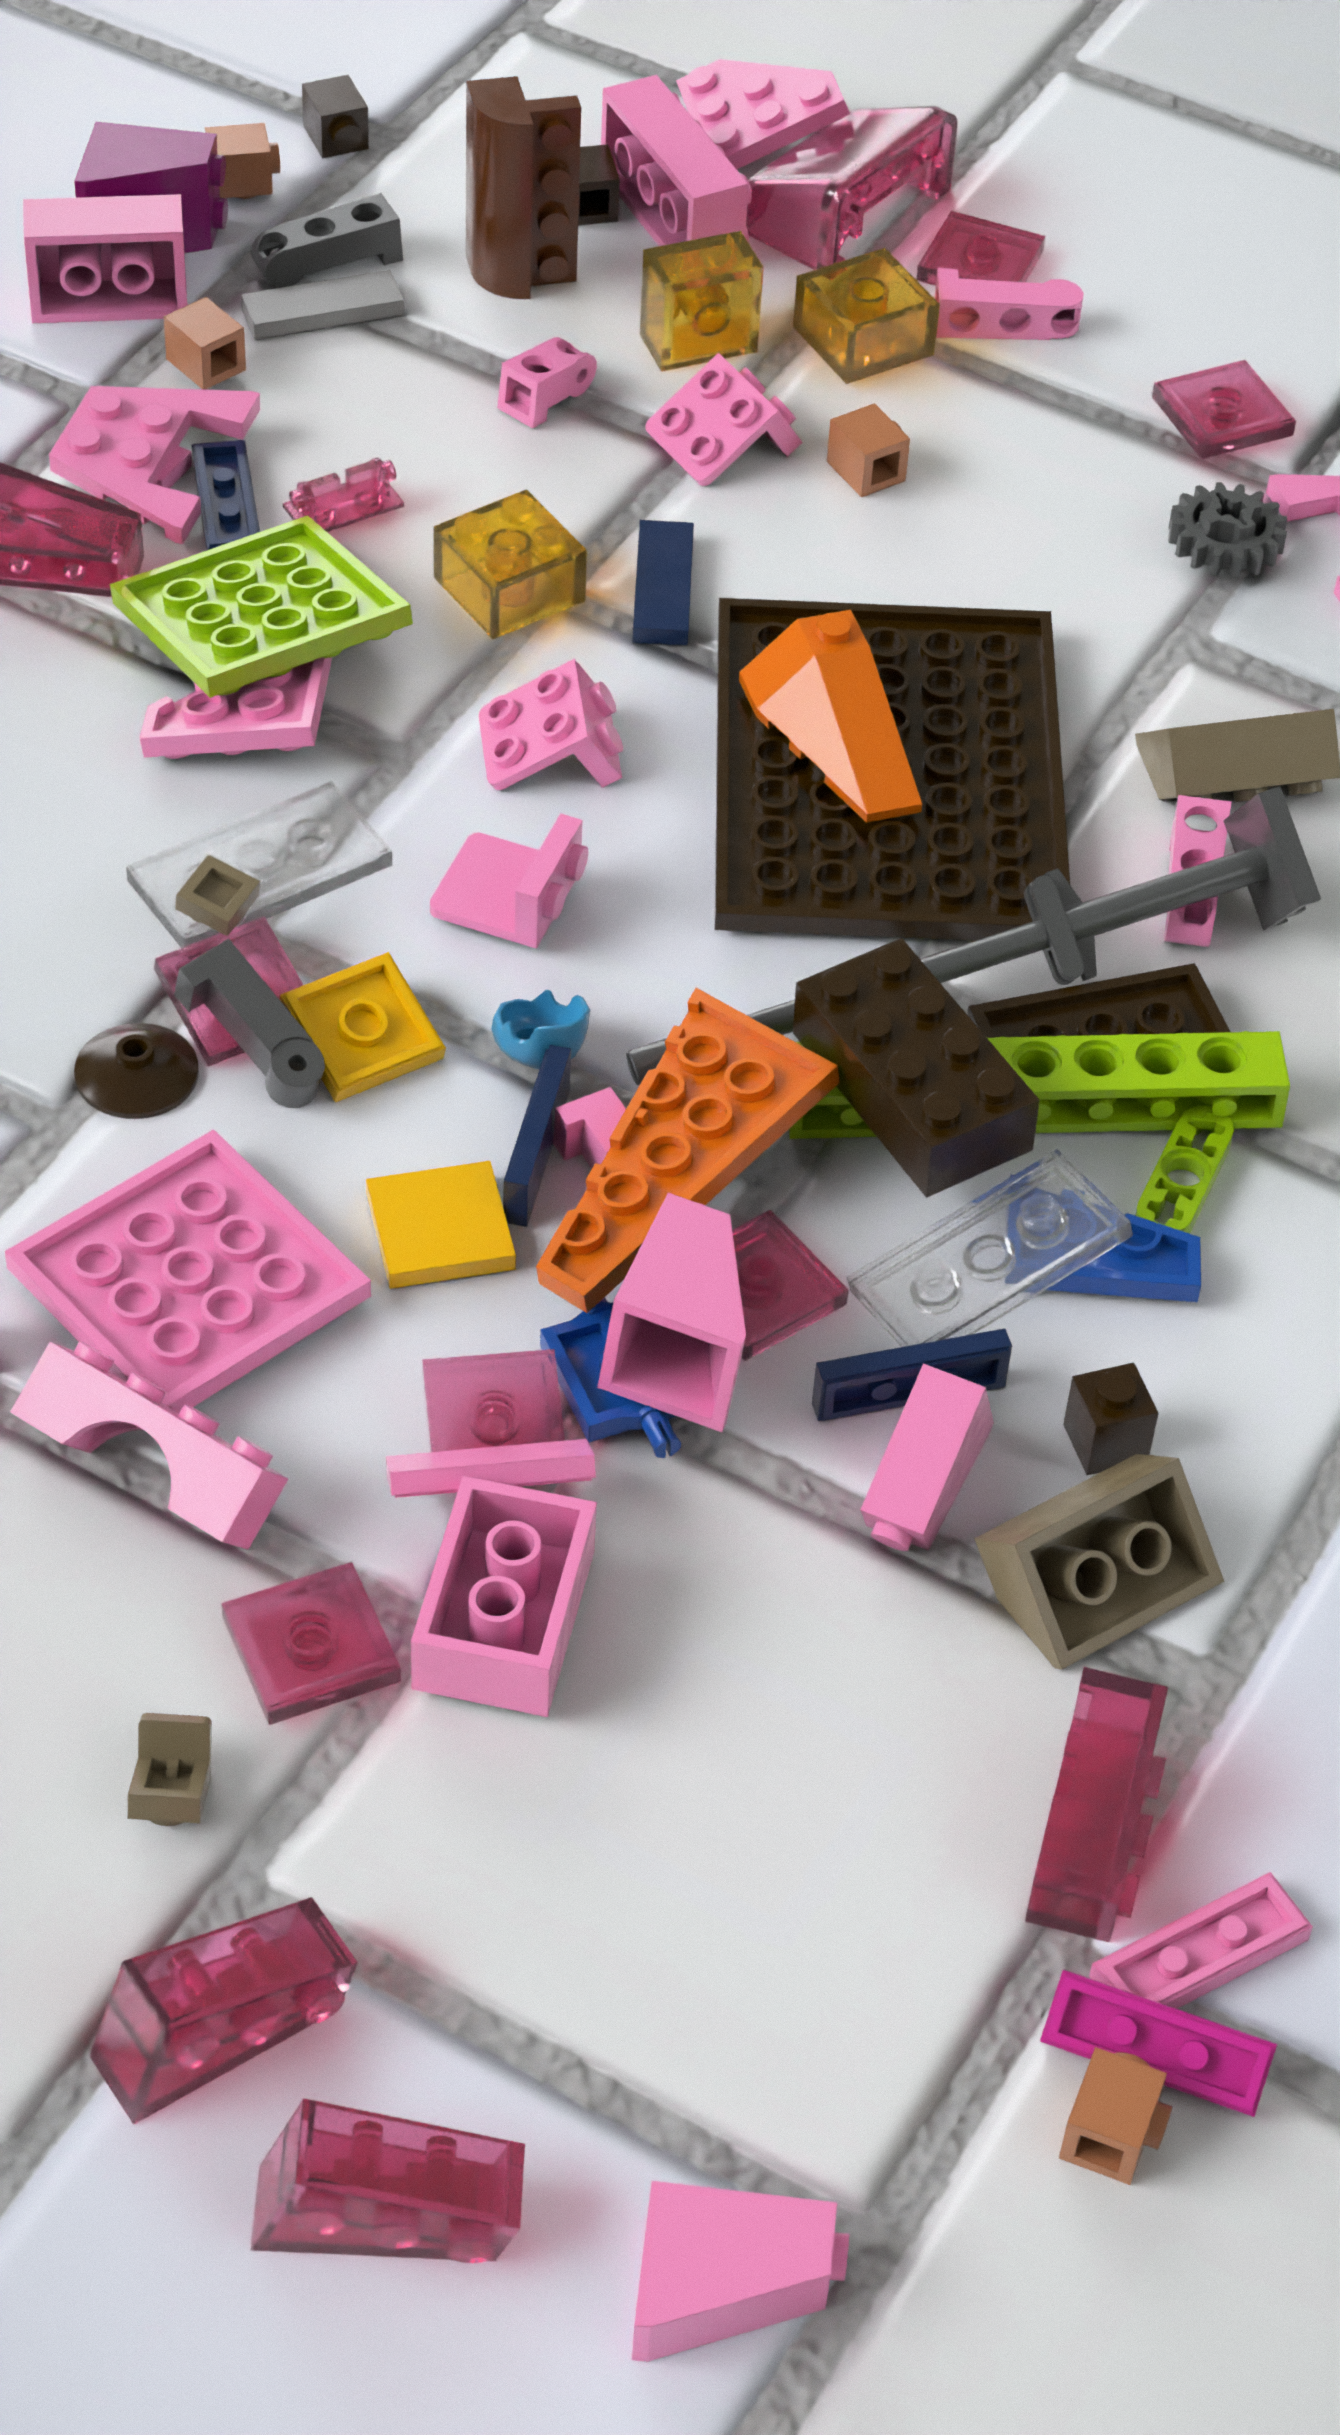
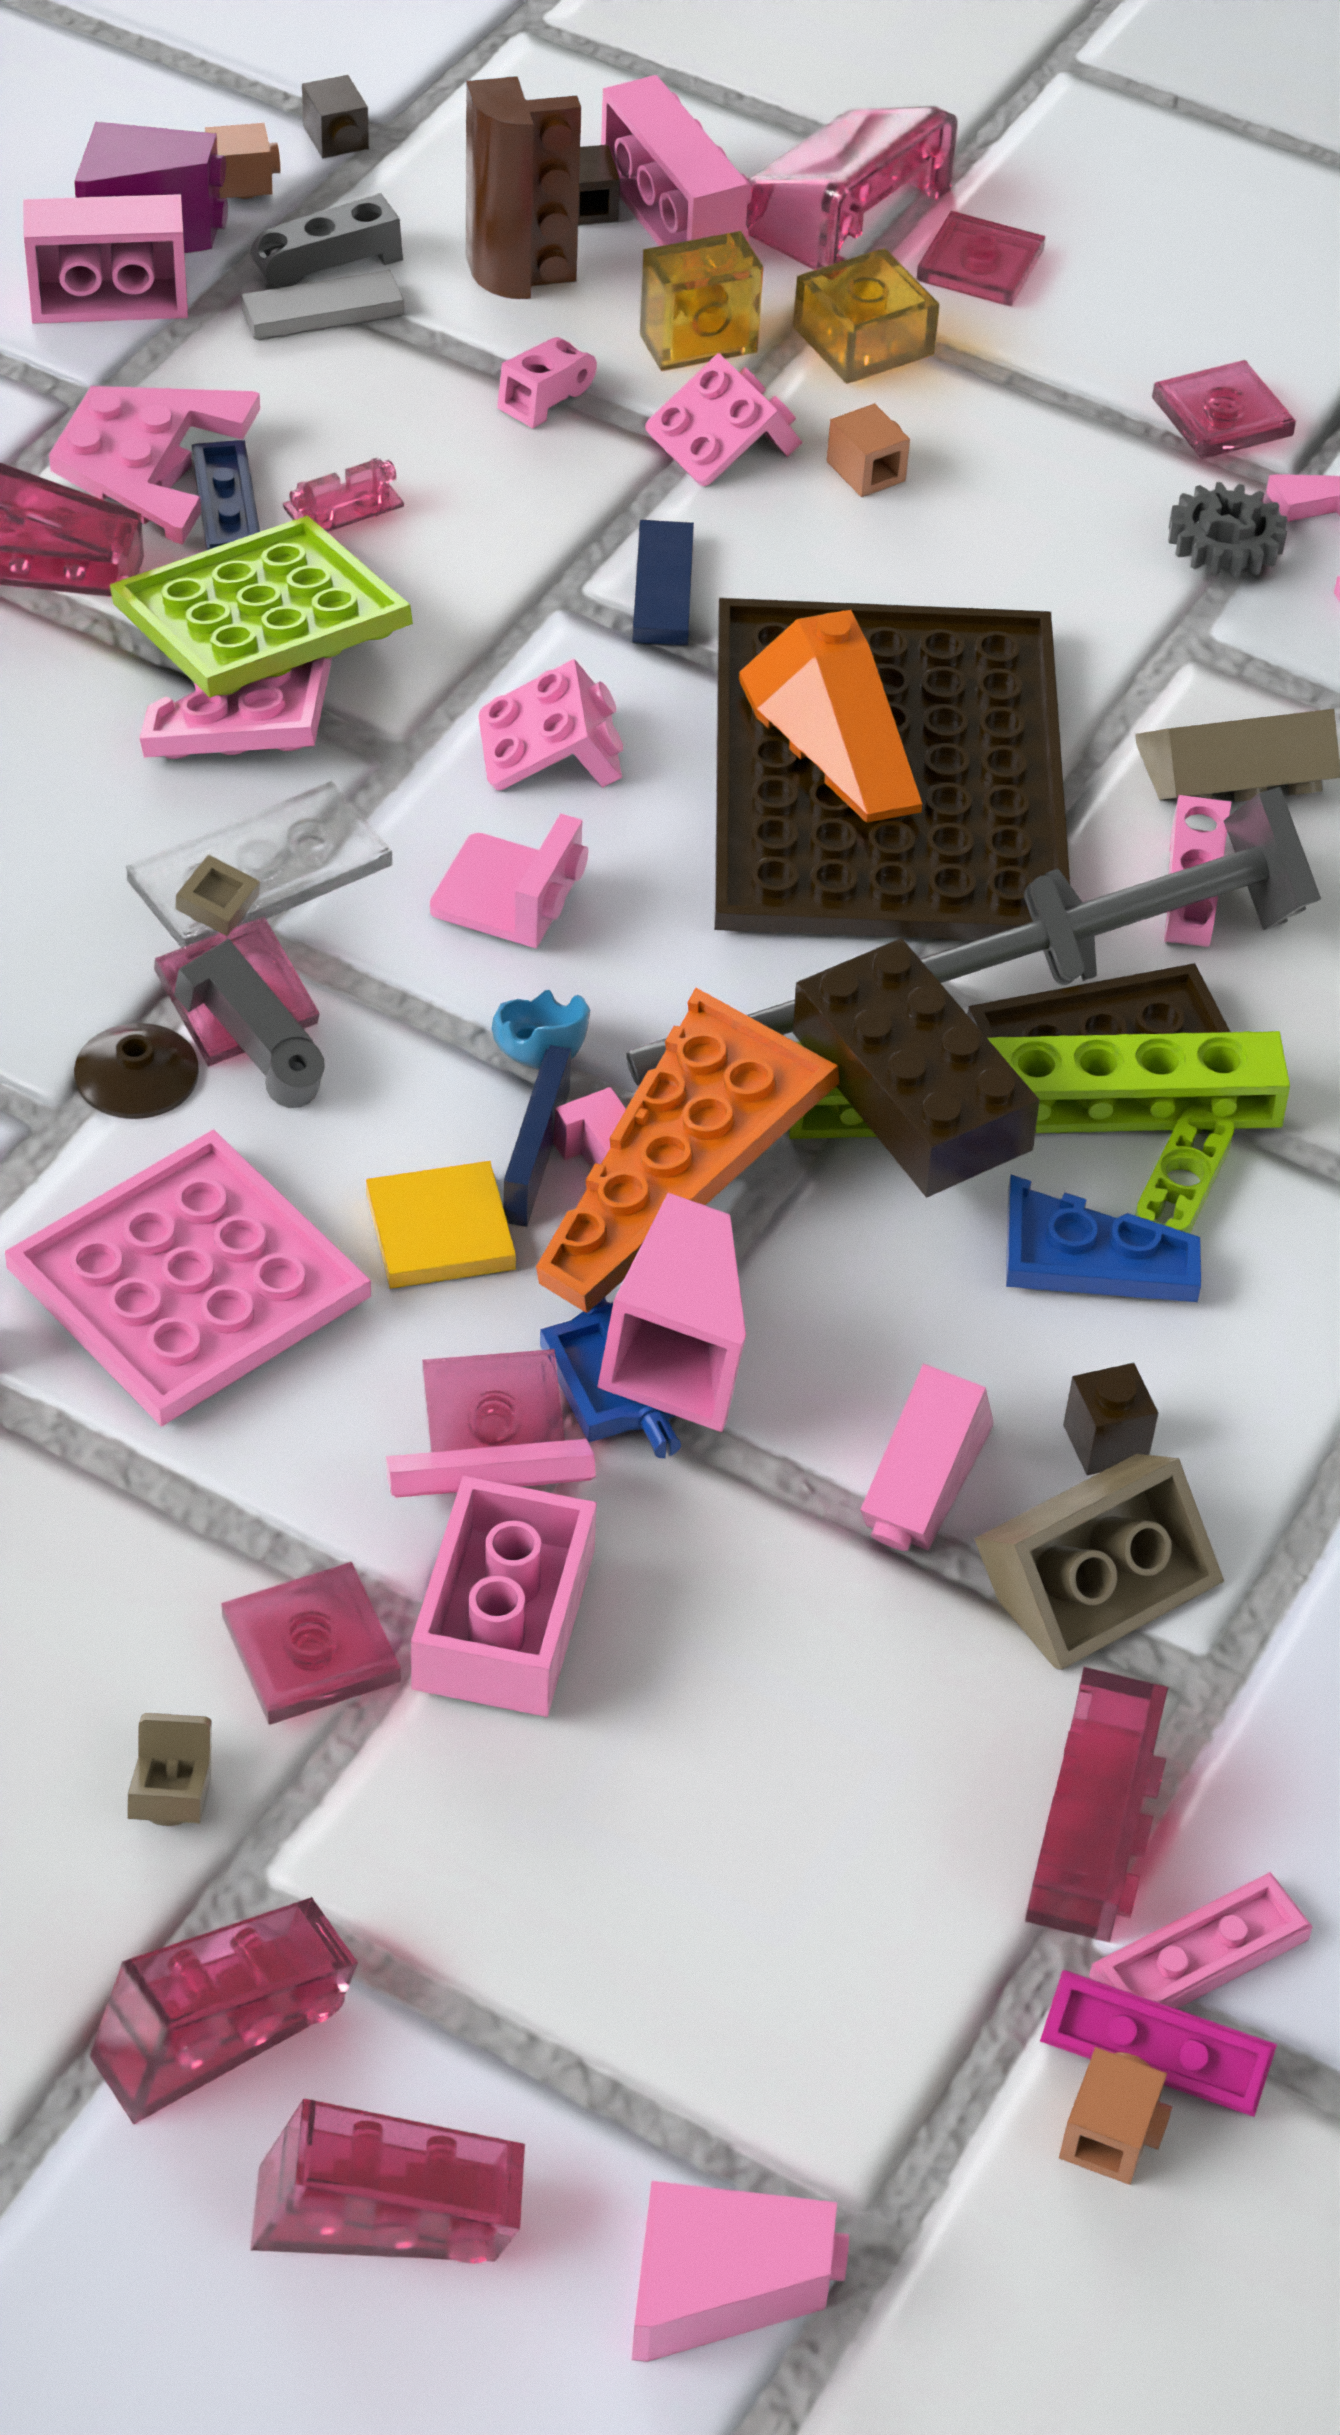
(204, 343): nougat brick -> none
(212, 1482): bright pink arch -> none
(365, 1026): yellow tile -> none
(509, 563): clear yellow brick -> none
(760, 106): bright pink plate -> none
(780, 1283): clear pink plate -> none
(887, 1376): dark blue tile -> none
(991, 1254): clear plate -> none
(1006, 308): bright pink leg -> none

